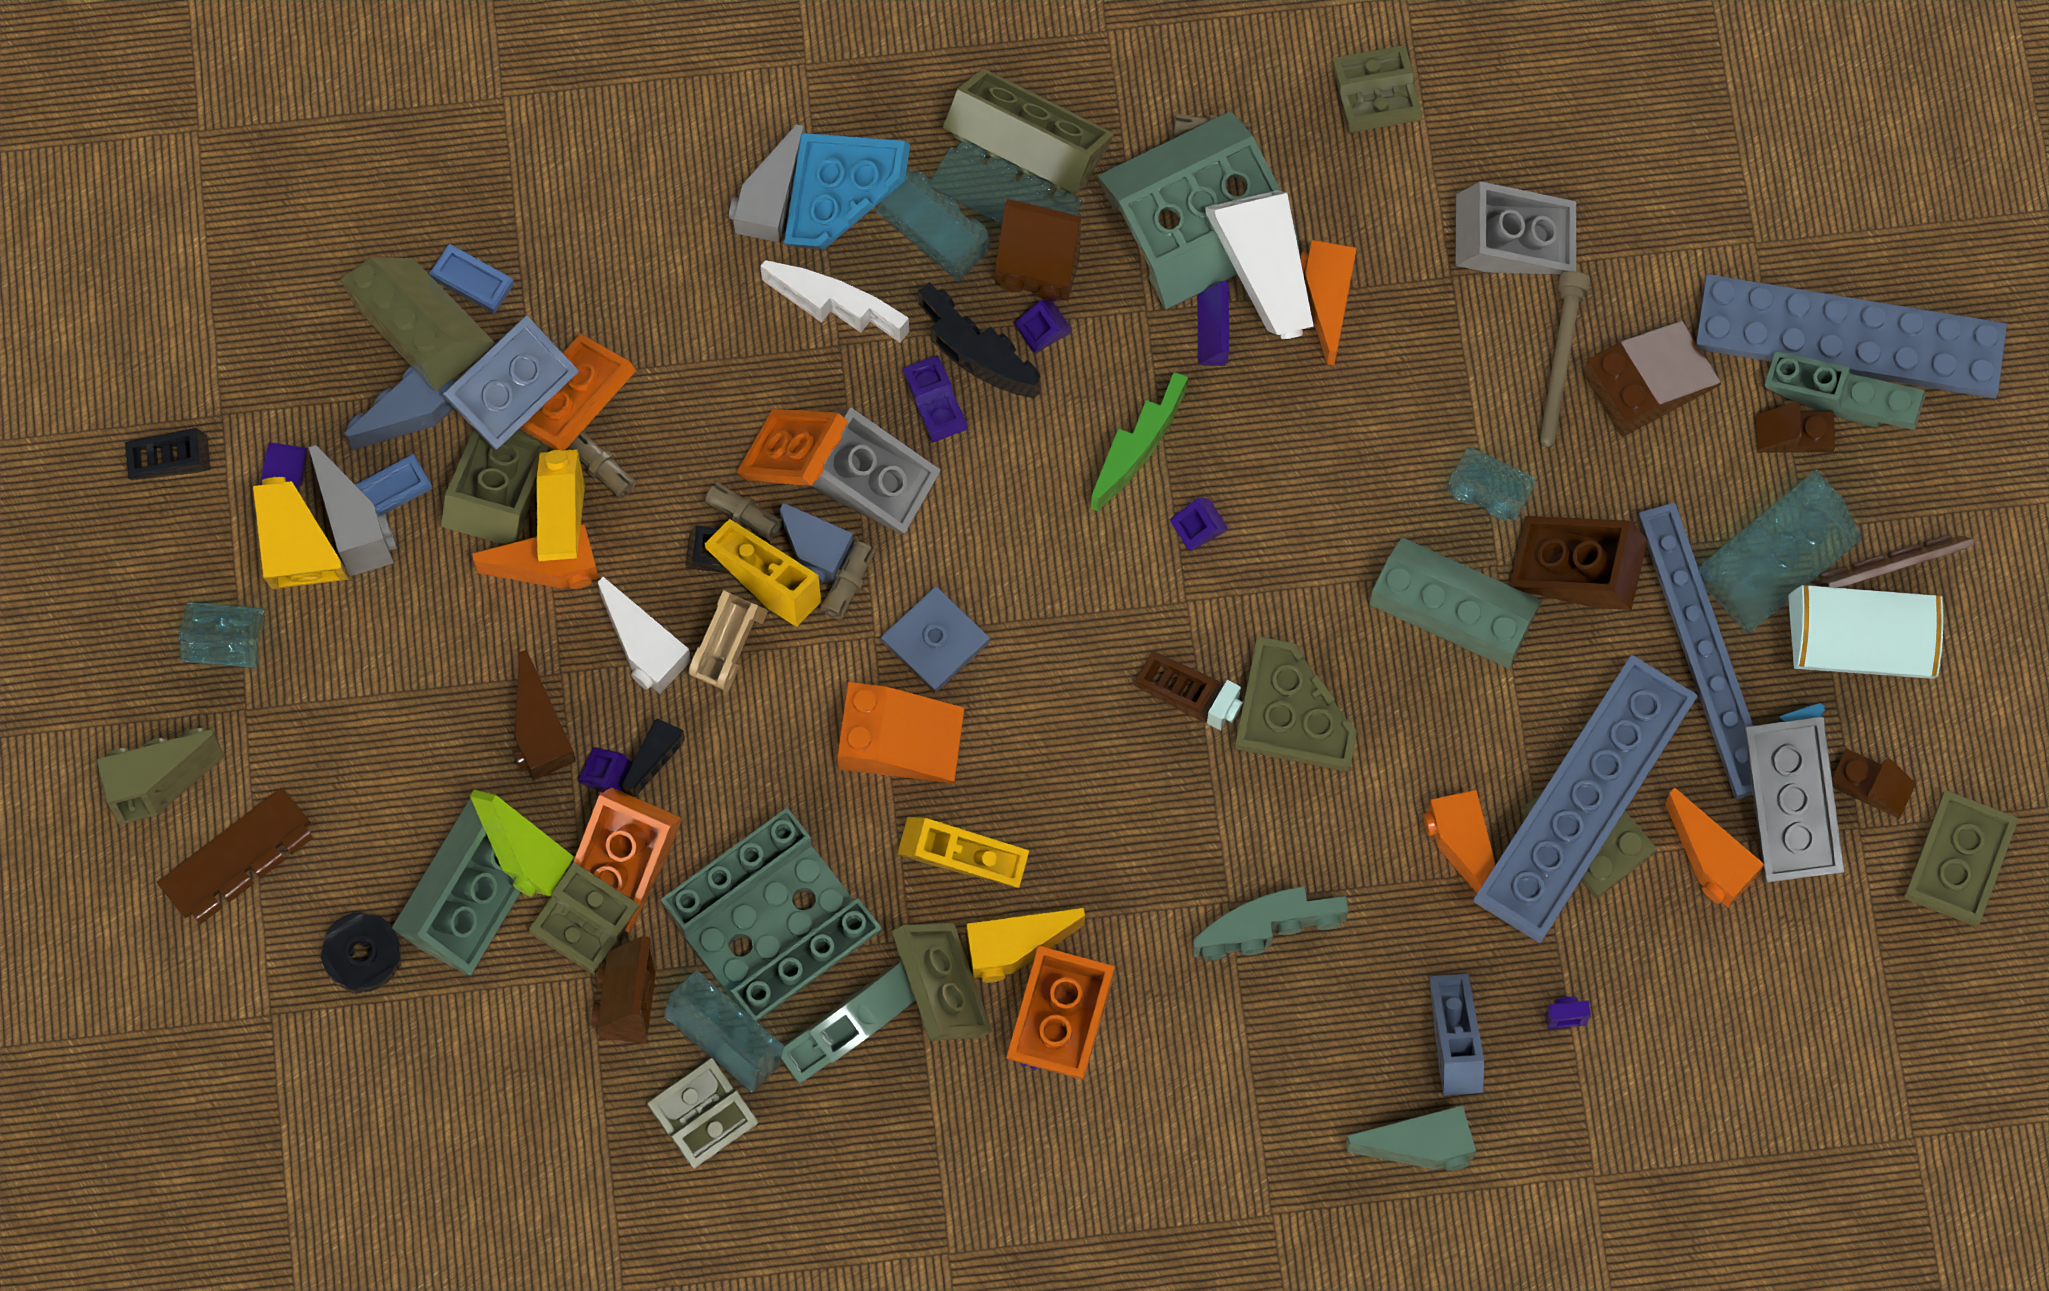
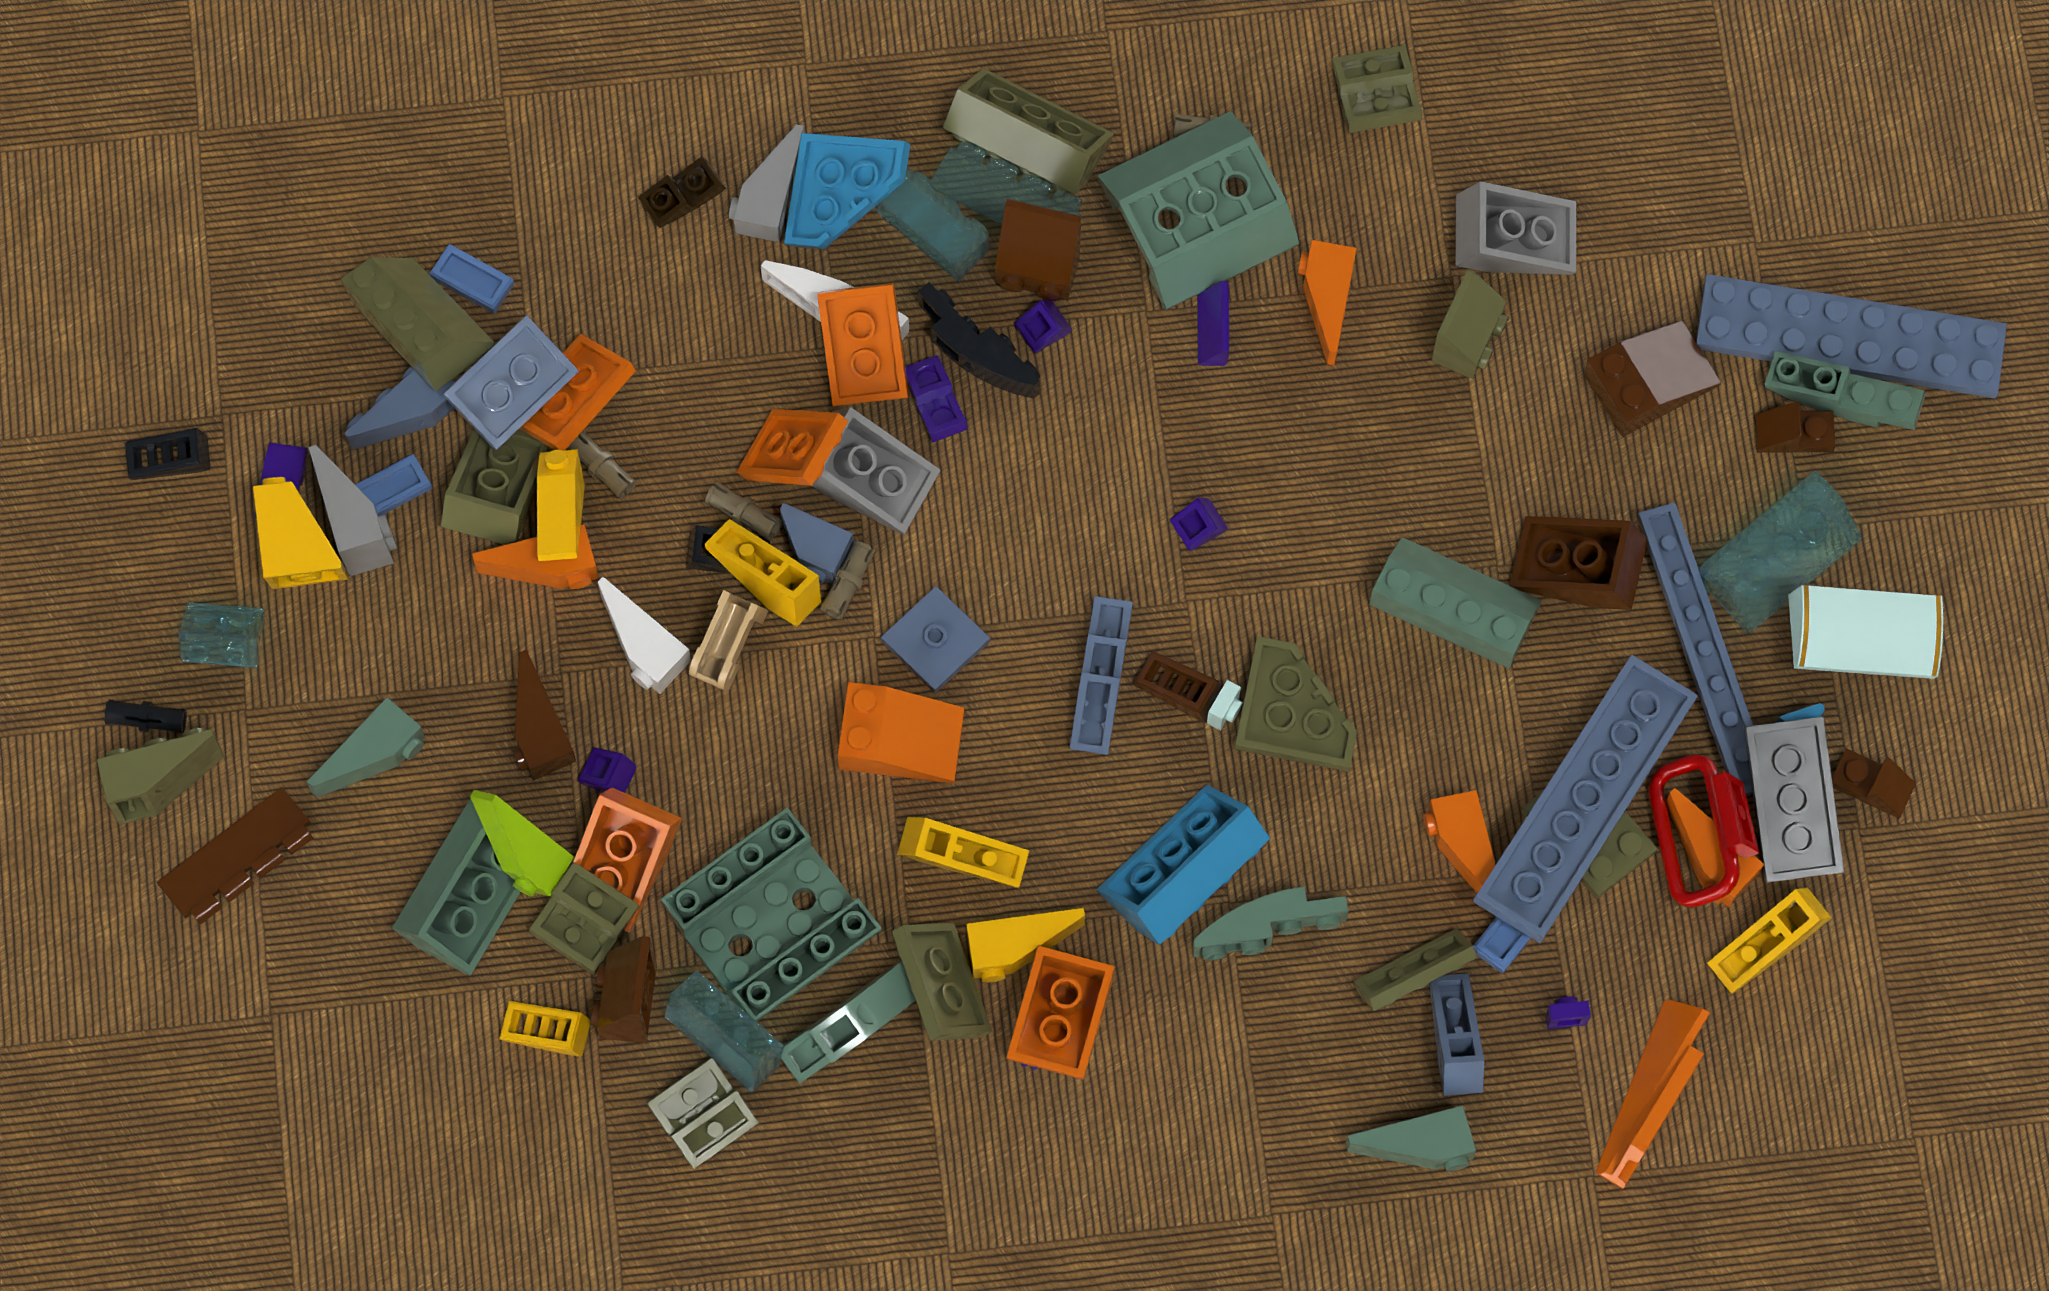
(145, 716): none -> black pin
(360, 975): black plate -> none
(373, 748): none -> sand green slope
(576, 1036): none -> yellow slope
(657, 749): black slope -> none
(683, 193): none -> dark brown slope
(863, 344): none -> orange plate
(1101, 675): none -> sand blue slope
(1133, 450): bright green slope -> none
(1184, 863): none -> dark azure slope
(1266, 256): white slope -> none
(1415, 969): none -> olive plate
(1469, 327): none -> olive slope
(1491, 485): clear light blue bracket -> none
(1500, 944): none -> medium blue tile
(1573, 289): dark tan piece -> none
(1656, 1085): none -> orange wedge
(1731, 823): none -> red bar
(1769, 939): none -> yellow slope
(1896, 560): reddish brown windscreen -> none
(1961, 858): olive plate -> none

